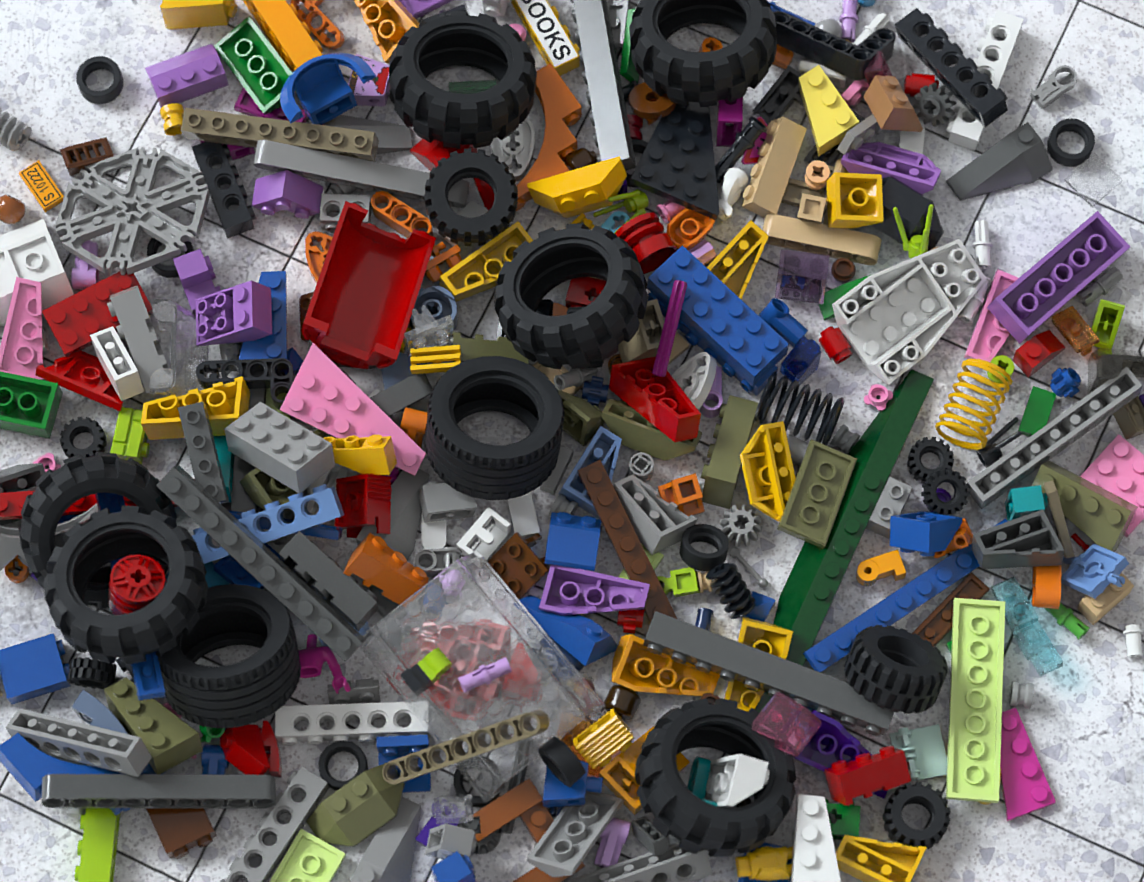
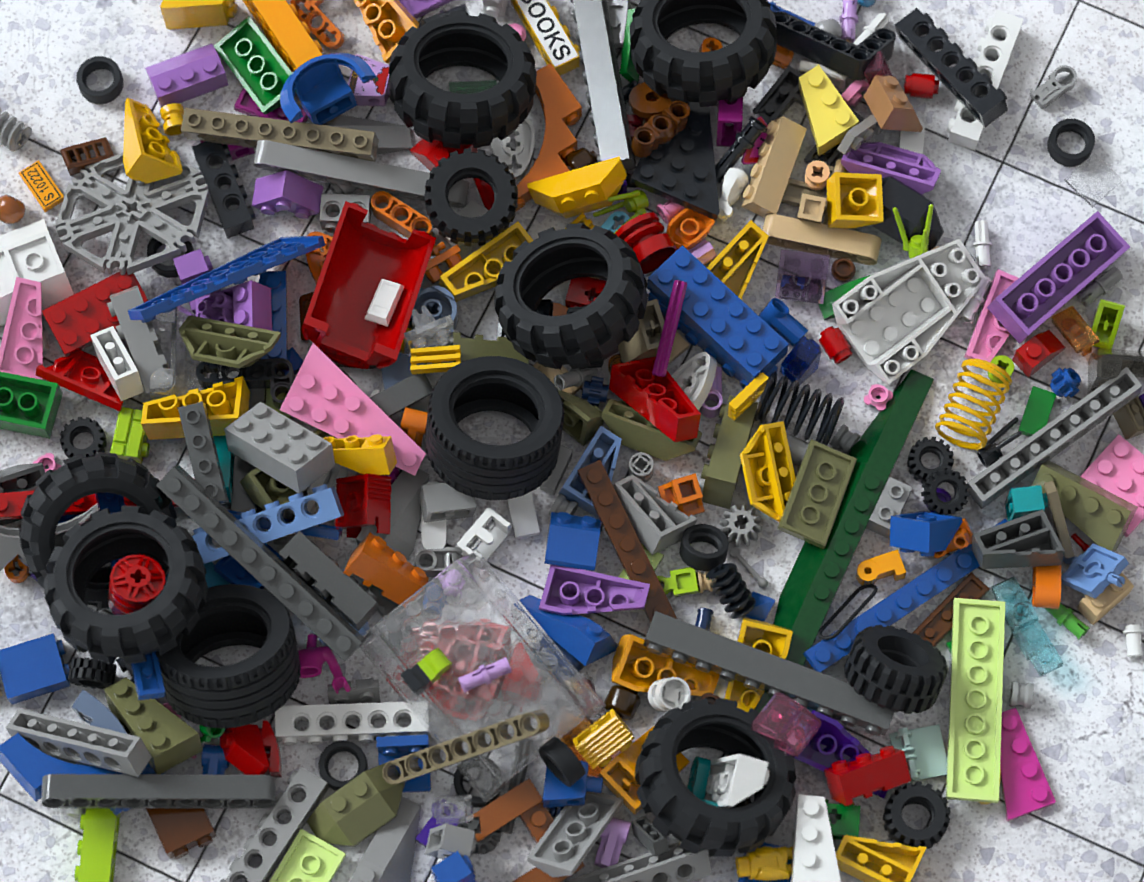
(84, 274): lavender piece -> none
(145, 148): none -> yellow wedge
(226, 342): none -> olive wedge
(233, 272): none -> blue wing
(384, 302): none -> white tile
(519, 564): reddish brown plate -> none
(630, 620): red gear -> none
(667, 122): none -> reddish brown piece
(674, 693): none -> white wheel
(747, 396): none -> yellow tile
(852, 616): none -> black piece
(934, 104): dark grey gear -> none
(1010, 162): dark grey wedge -> none

